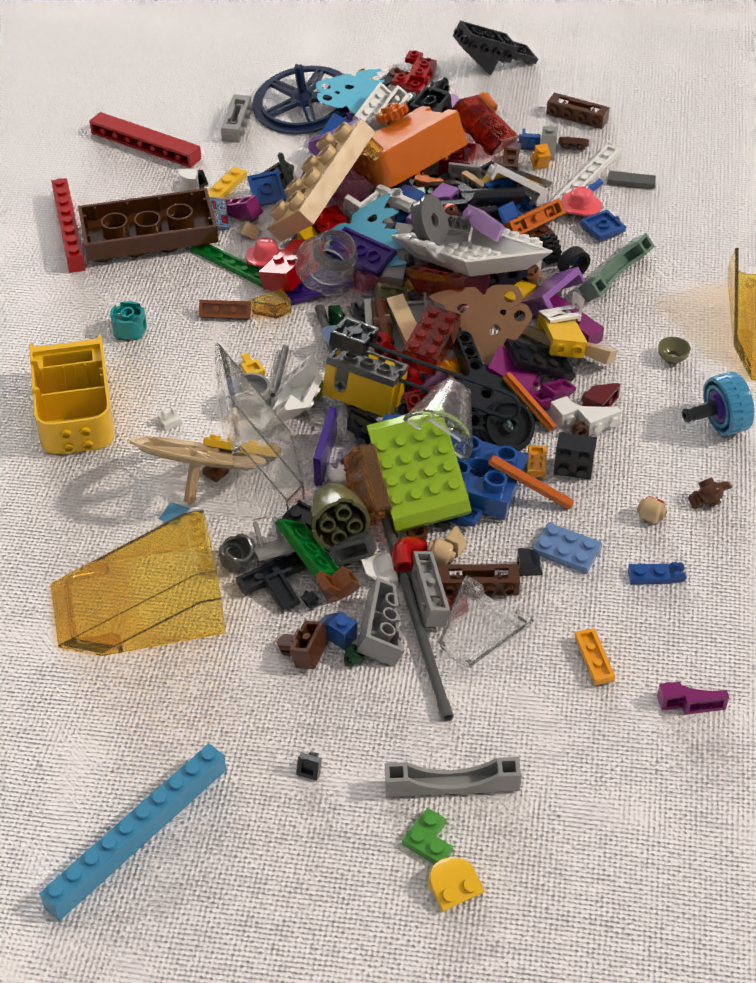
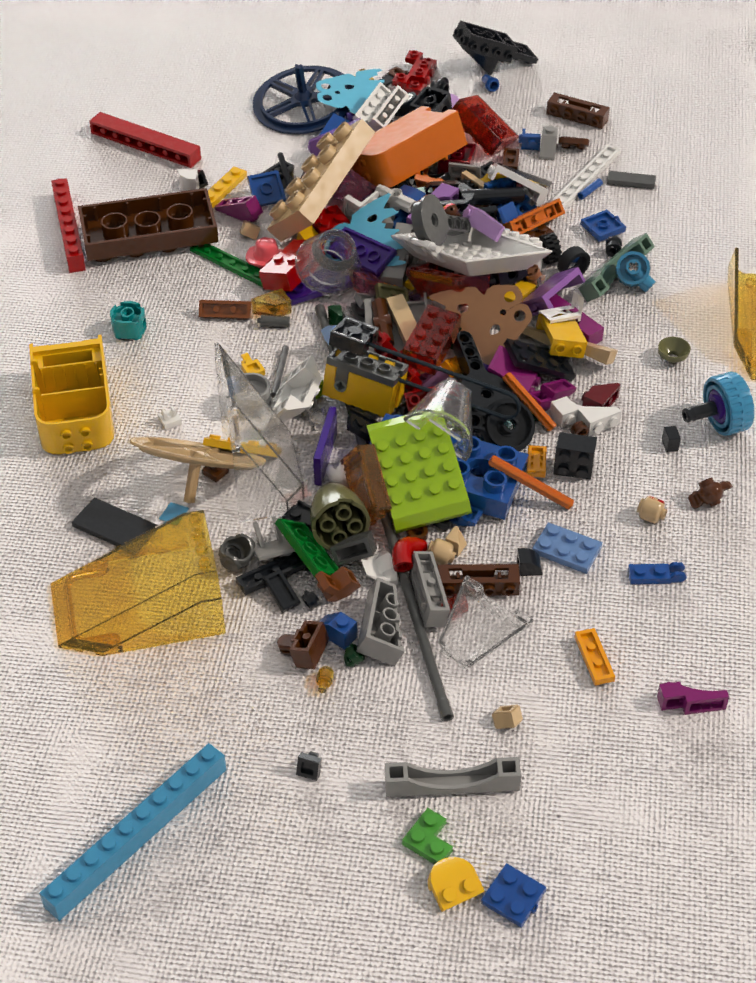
(110, 522): none -> black tile
(220, 213): slope -> none
(243, 106): light grey brick -> none
(270, 321): none -> dark grey piece
(324, 678): none -> clear yellow cylinder
(372, 149): clear yellow tile -> none
(392, 112): orange gear -> none
(486, 97): orange cone -> none
(490, 83): none -> blue cone
(507, 716): none -> tan slope
(513, 895): none -> blue plate
(540, 157): light orange brick -> none
(581, 202): coral hat -> none
(614, 242): none -> black wheel
(638, 277): none -> dark azure piece
(671, 438): none -> black piece

